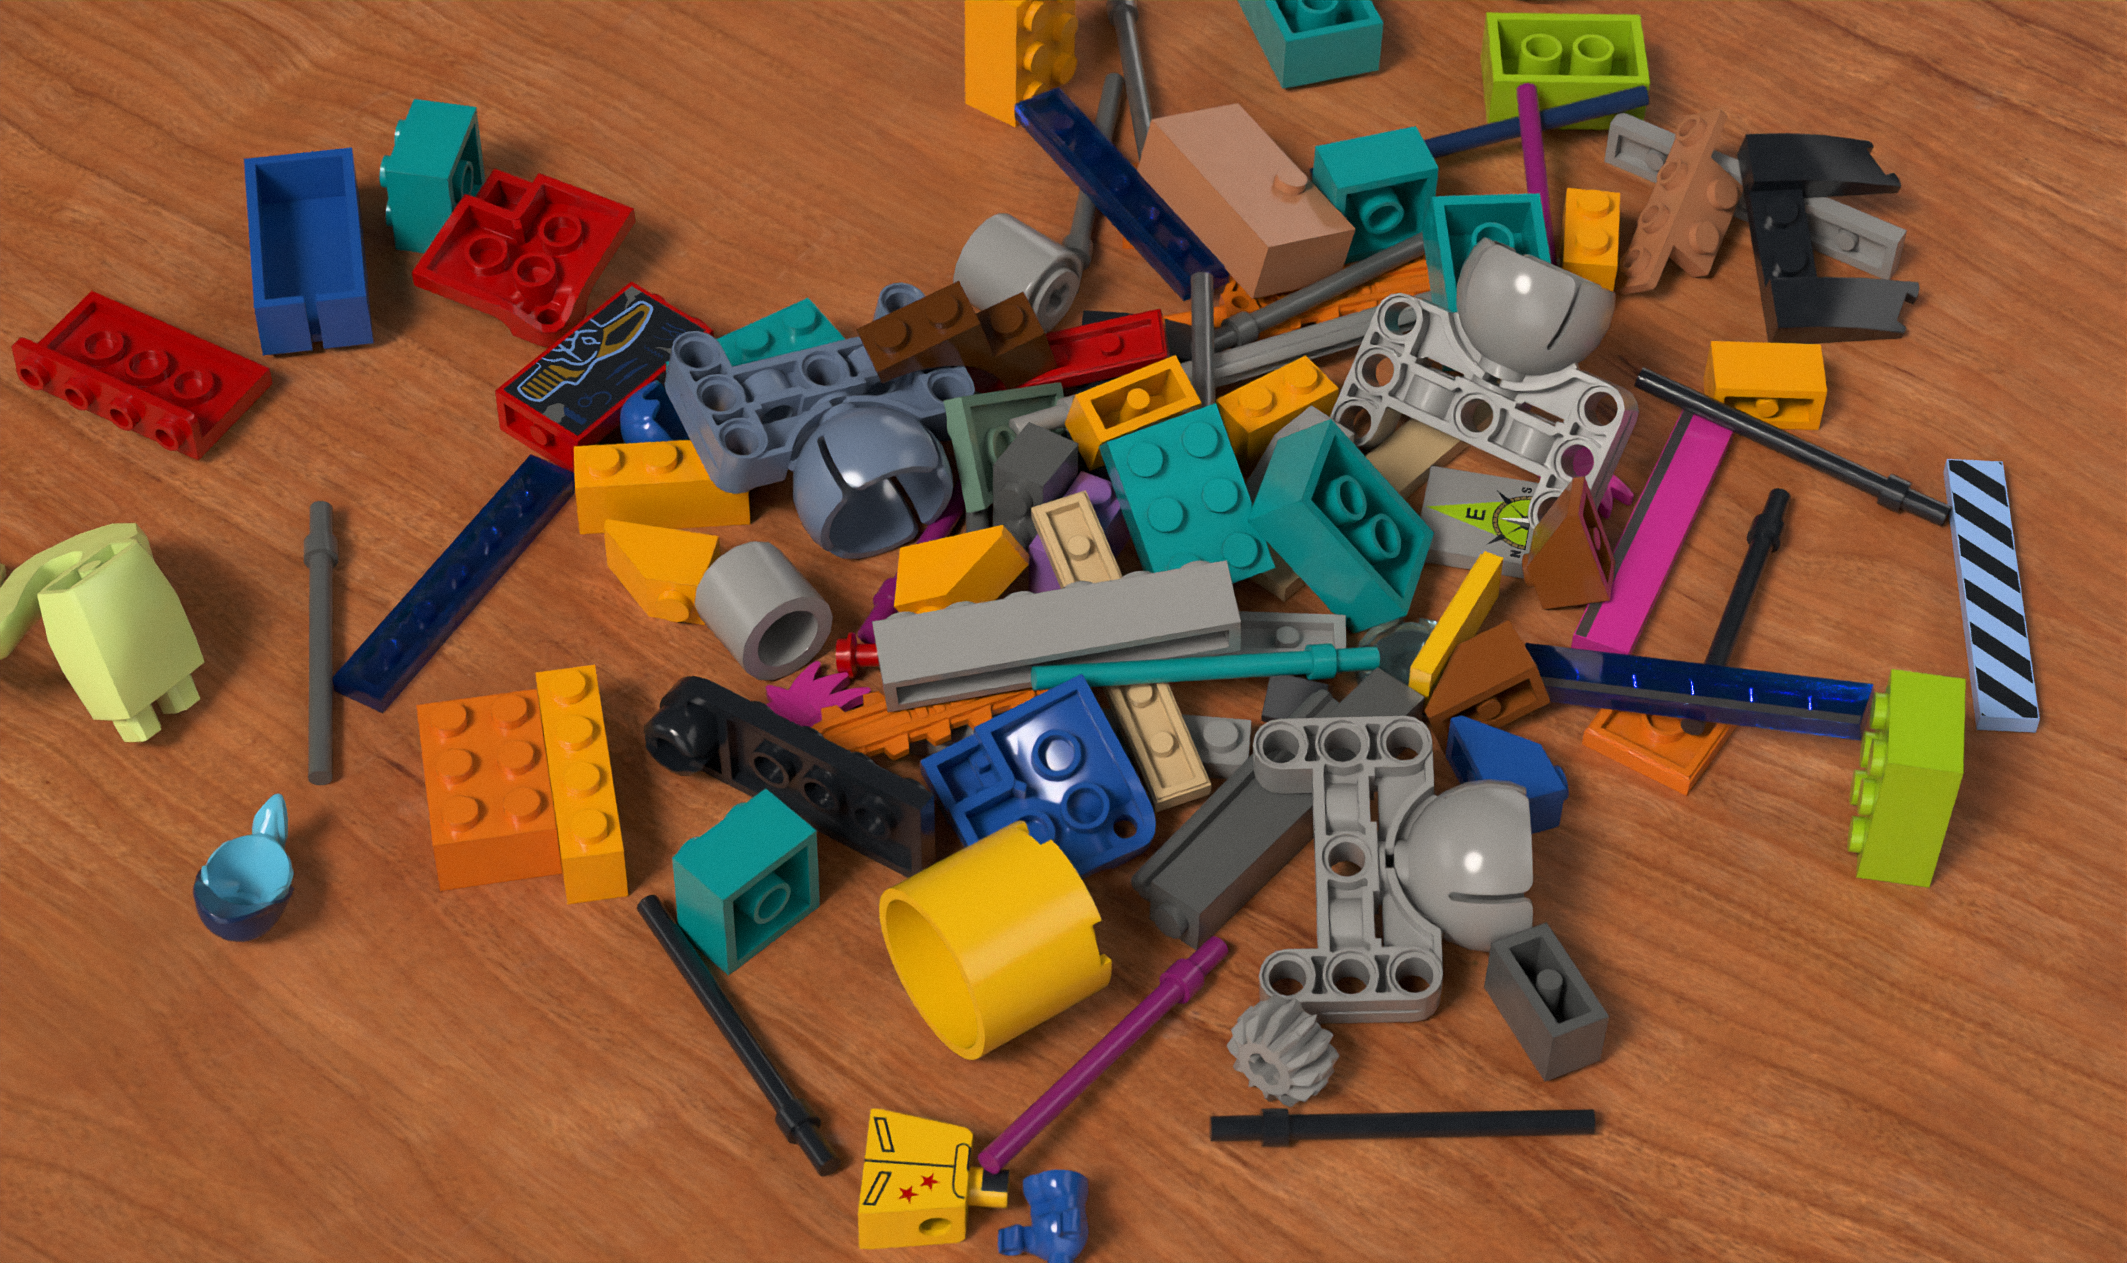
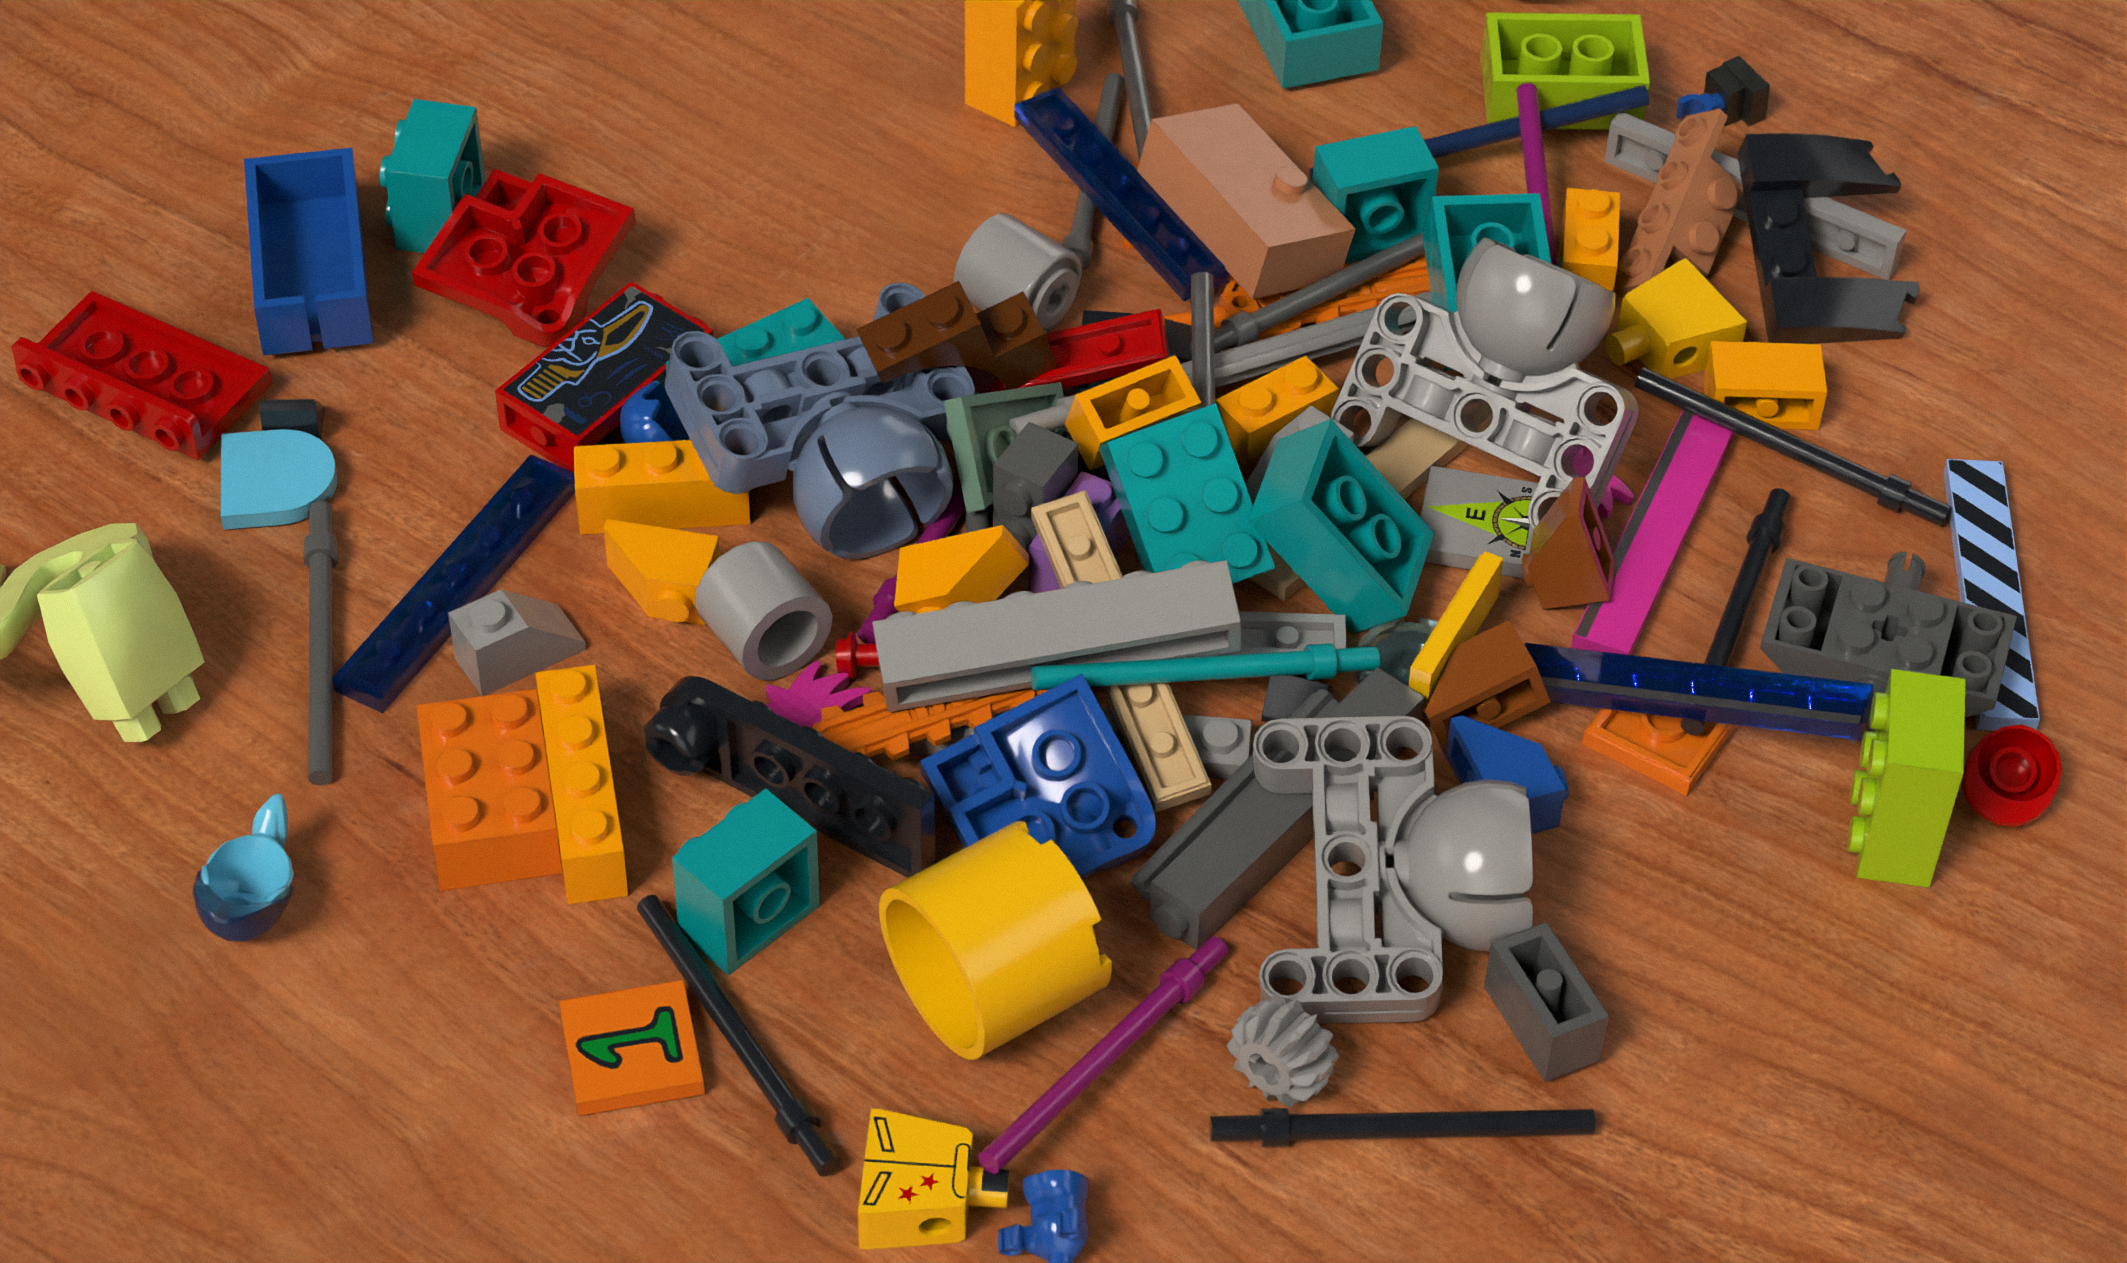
(273, 477): none -> medium azure tile
(293, 414): none -> black slope
(510, 638): none -> light grey slope
(631, 1047): none -> orange tile
(1673, 322): none -> yellow torso
(1734, 90): none -> pearl dark grey piece
(1863, 628): none -> dark grey slope
(2012, 775): none -> red hat

